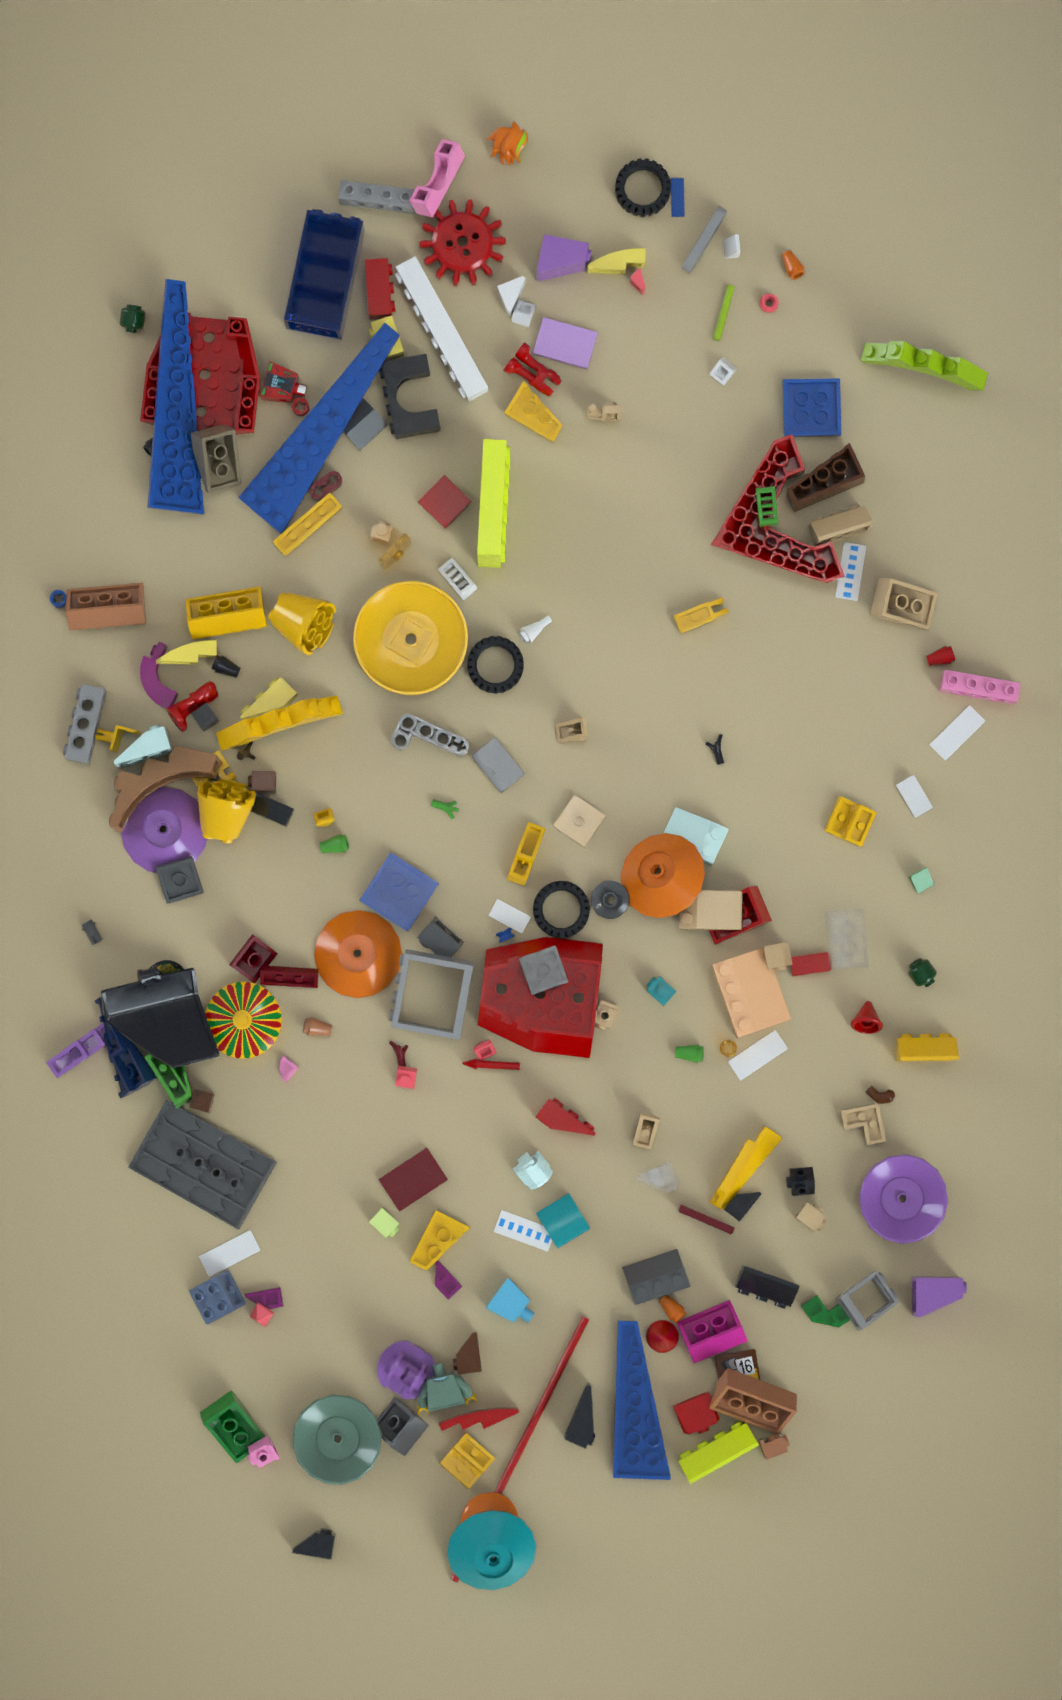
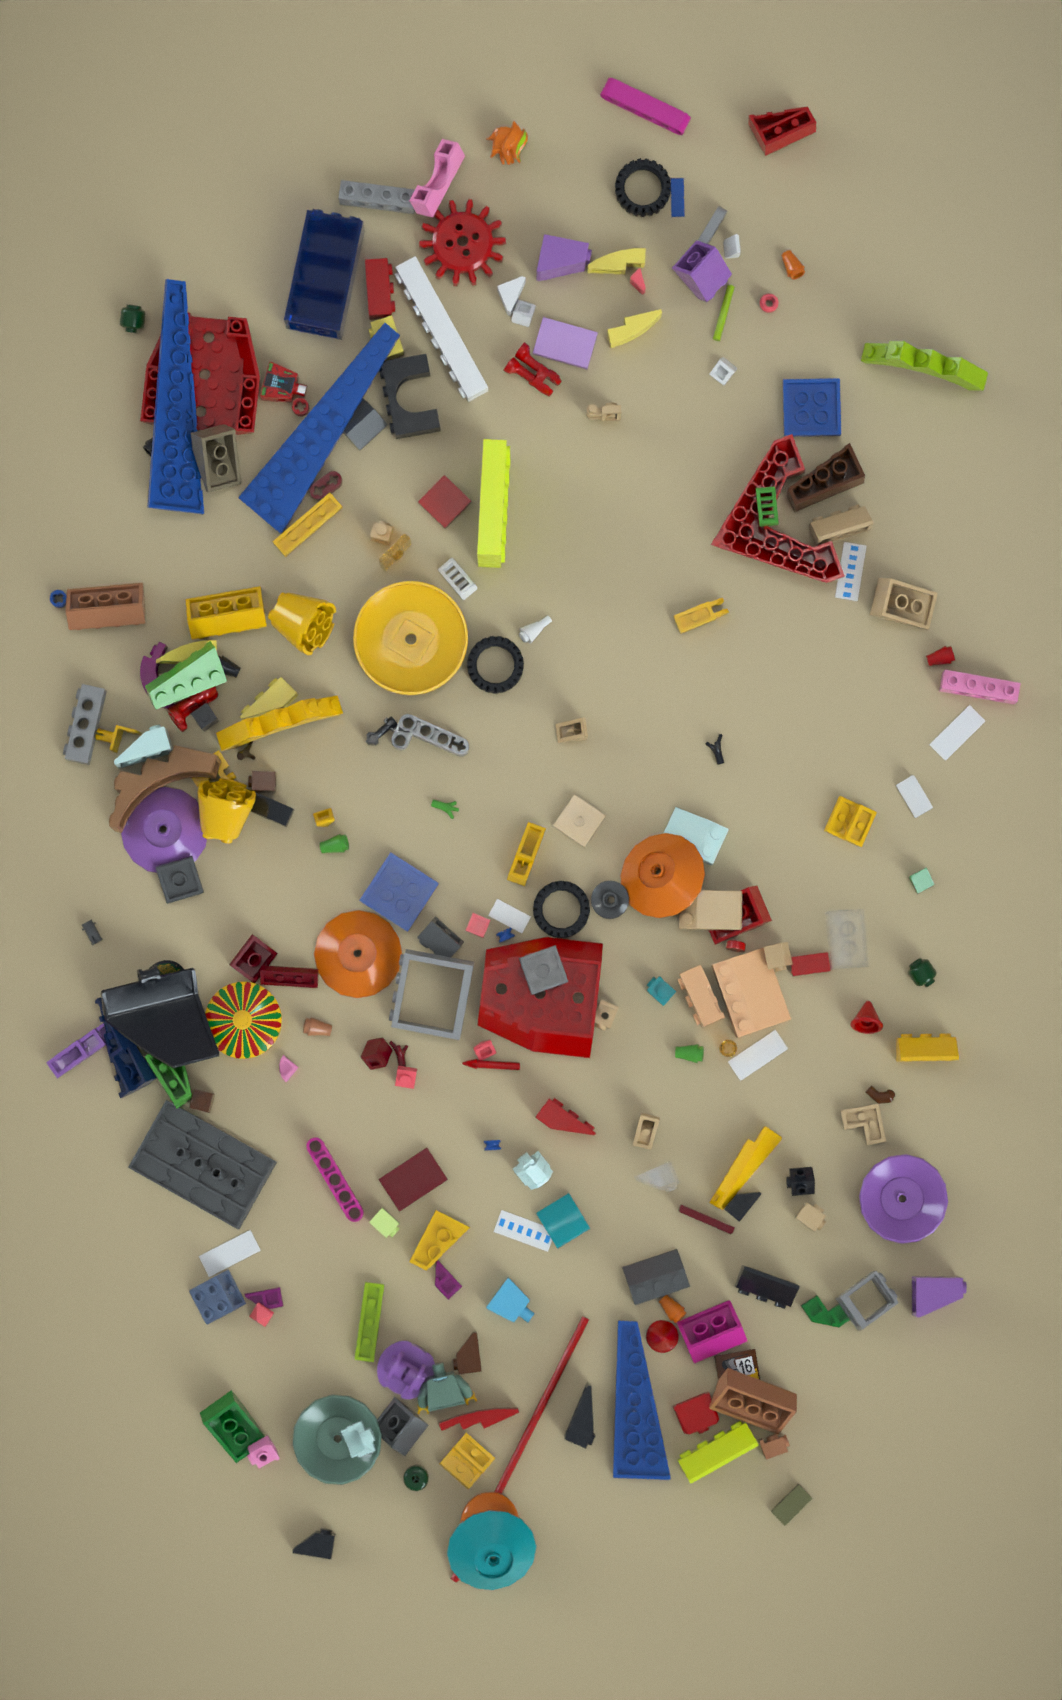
(187, 678): none -> wedge
(335, 1189): none -> dark pink beam
(359, 1439): none -> light aqua hair
(369, 1322): none -> lime plate
(373, 737): none -> black bar
(376, 1053): none -> dark red panel
(412, 1471): none -> dark green head
(478, 925): none -> coral plate
(492, 1145): none -> blue bush
(498, 765): light grey piece -> none
(533, 414): yellow wing -> none
(633, 327): none -> light yellow slope
(645, 106): none -> dark pink beam
(700, 996): none -> light nougat wedge
(702, 270): none -> medium lavender slope
(737, 946): none -> red tile
(782, 128): none -> red wedge
(791, 1505): none -> olive tile

